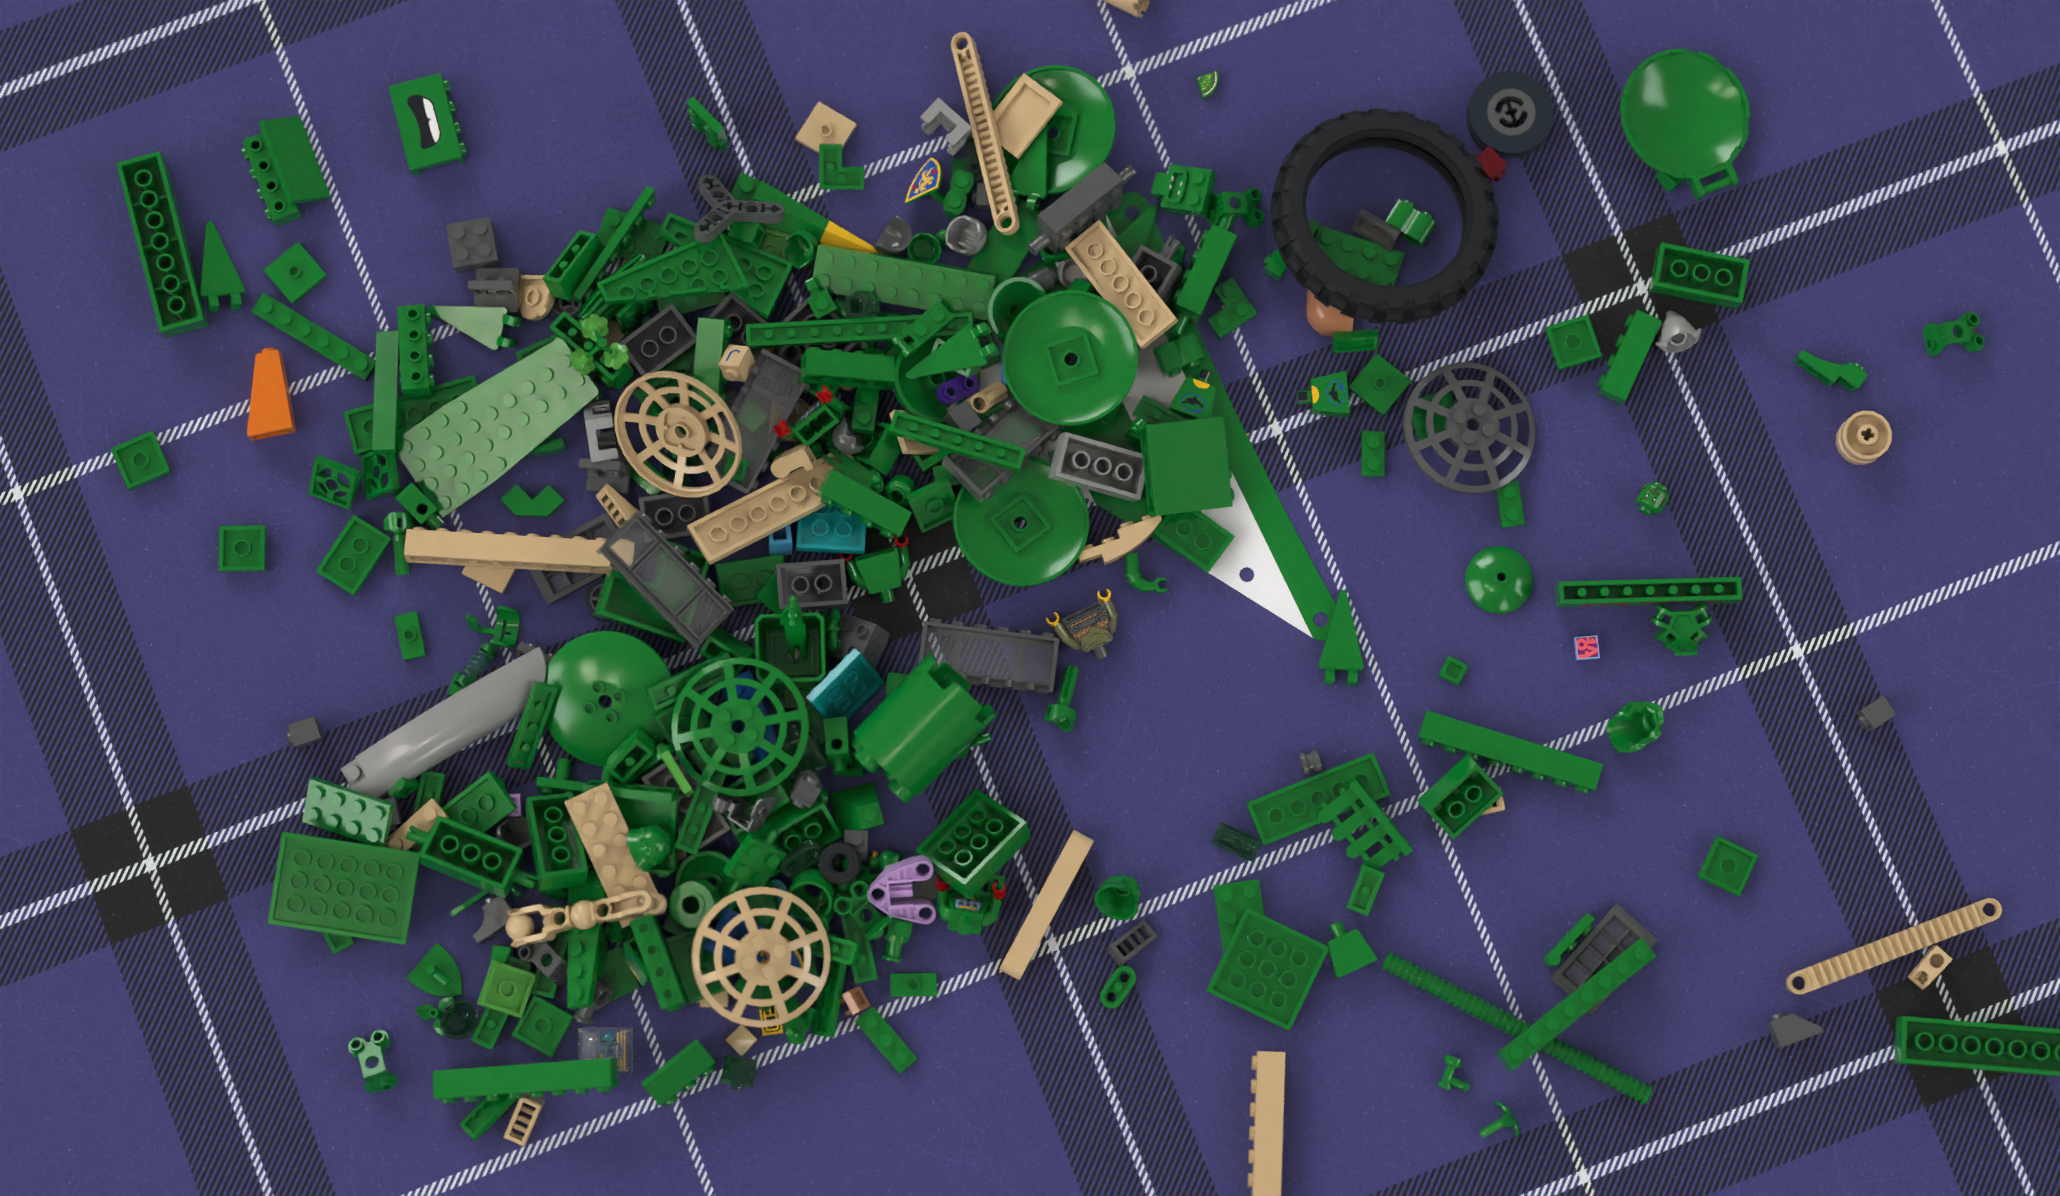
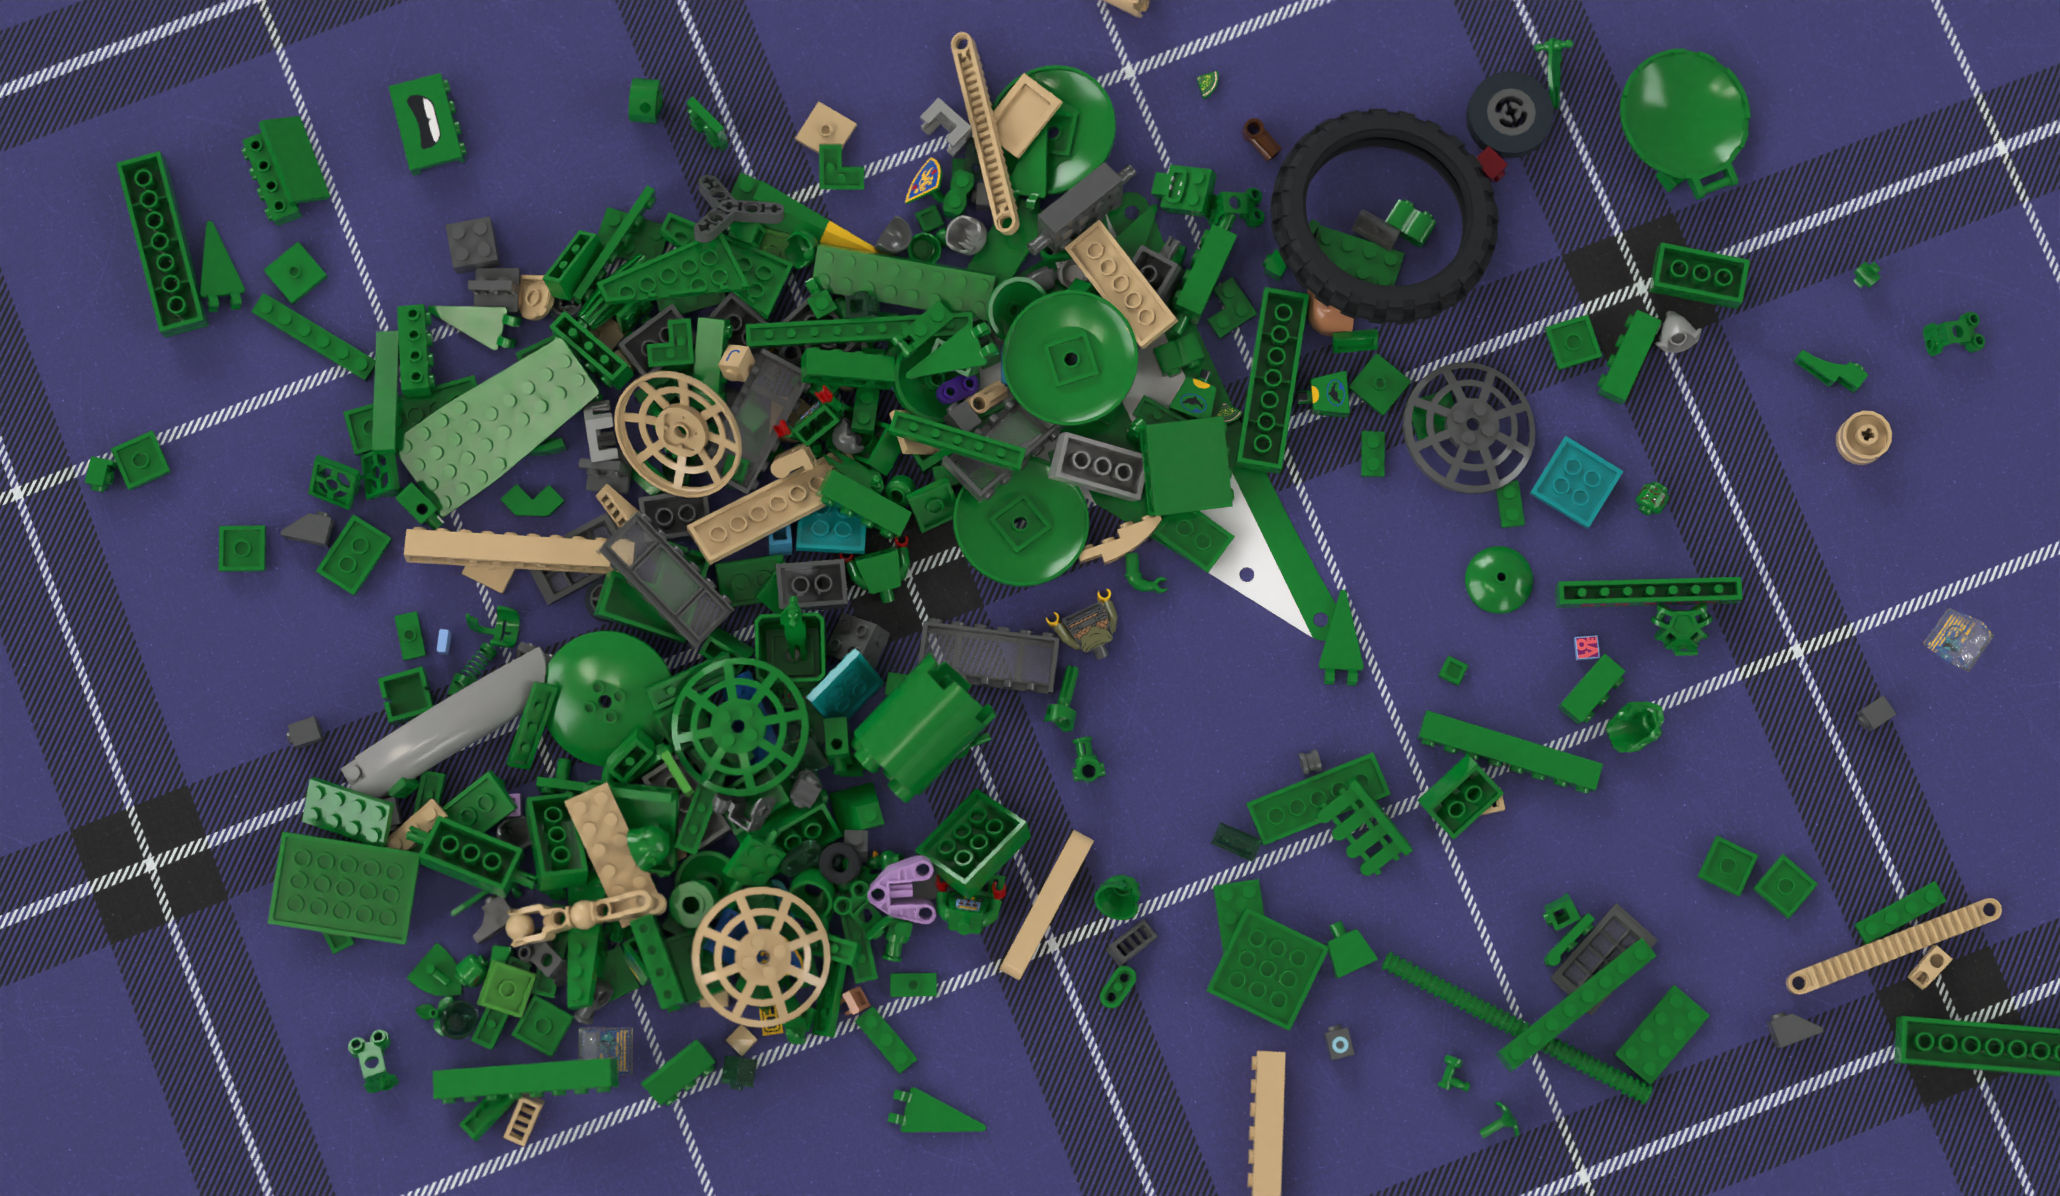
(100, 474): none -> green brick
(270, 398): orange slope -> none
(311, 529): none -> dark grey slope
(399, 536): green piece -> none
(407, 693): none -> green piece
(444, 642): none -> light blue tile
(472, 970): none -> green head
(615, 356): bright green plant -> none
(645, 100): none -> green piece
(678, 350): none -> green plate
(832, 630): green piece -> none
(928, 1114): none -> green flag
(929, 219): none -> green tile
(1086, 760): none -> green connector
(1229, 413): none -> green tile
(1263, 141): none -> reddish brown piece
(1272, 380): none -> green brick
(1338, 1042): none -> dark grey brick
(1365, 890): green plate -> none
(1554, 49): none -> green piece
(1566, 917): none -> green brick
(1576, 482): none -> teal plate
(1592, 690): none -> green brick
(1661, 1035): none -> green plate
(1785, 886): none -> green plate
(1867, 275): none -> green gear
(1900, 912): none -> green plate
(1959, 639): none -> clear slope

